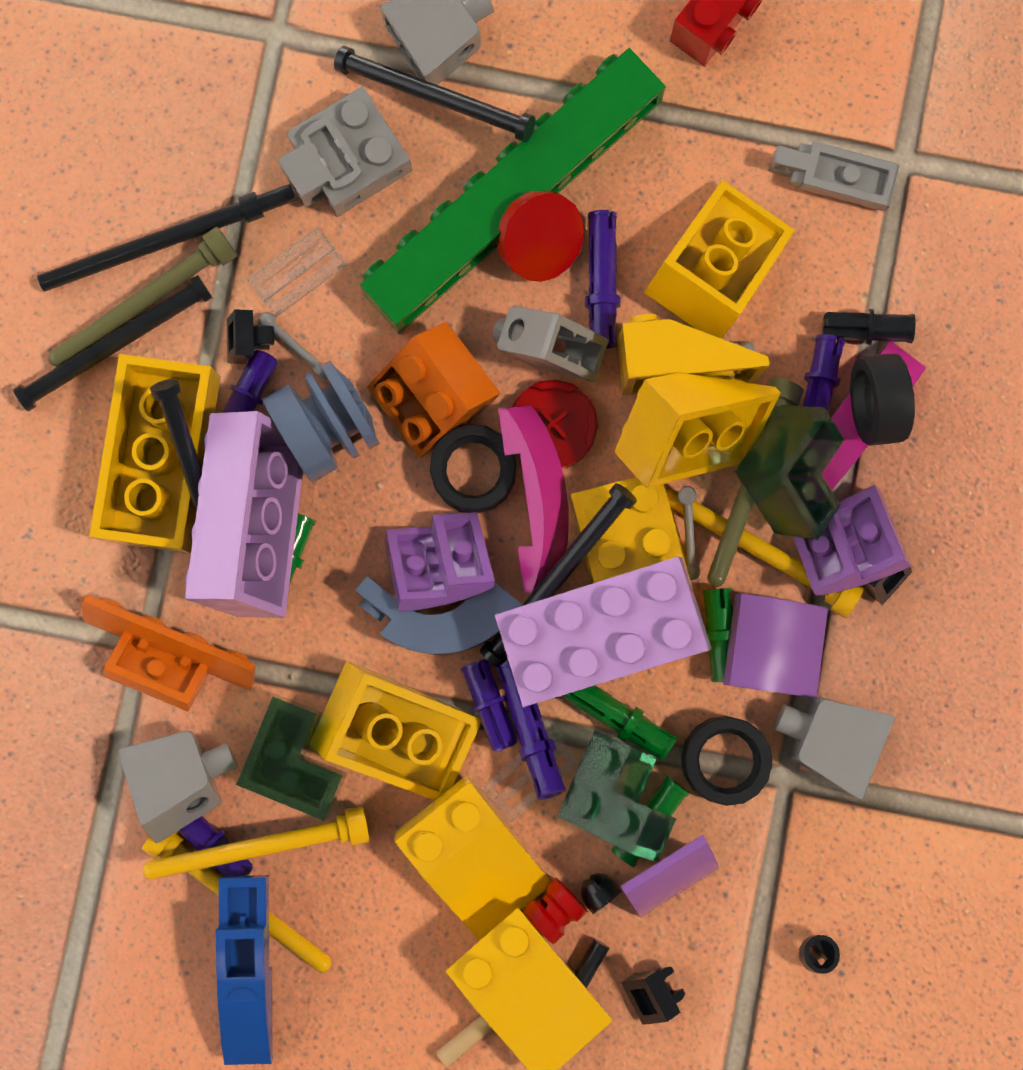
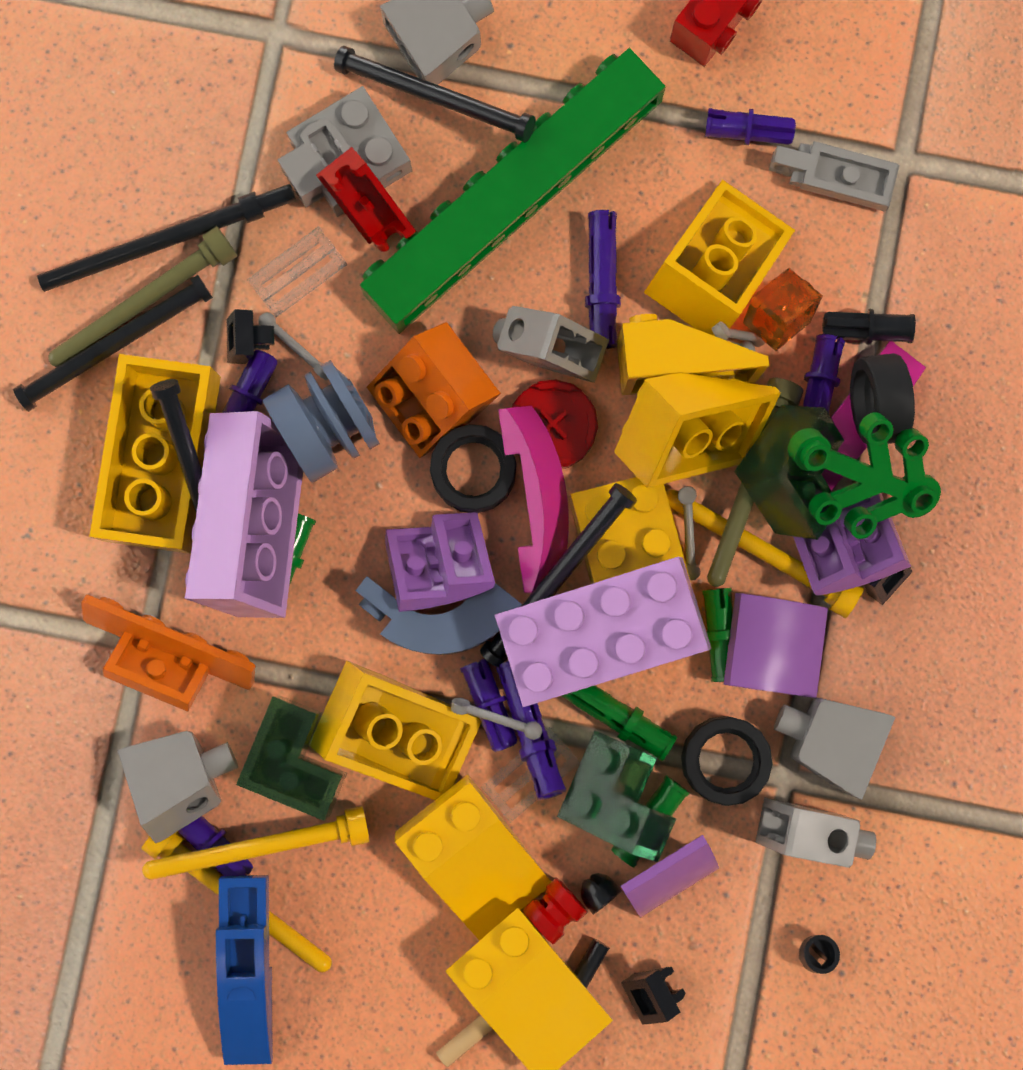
(364, 199): none -> red hinge
(462, 706): none -> light grey hinge
(540, 235): red tile -> none
(722, 331): none -> light grey hinge
(750, 127): none -> dark purple axle
(782, 309): none -> clear orange brick
(813, 834): none -> light grey torso
(911, 495): none -> green plant

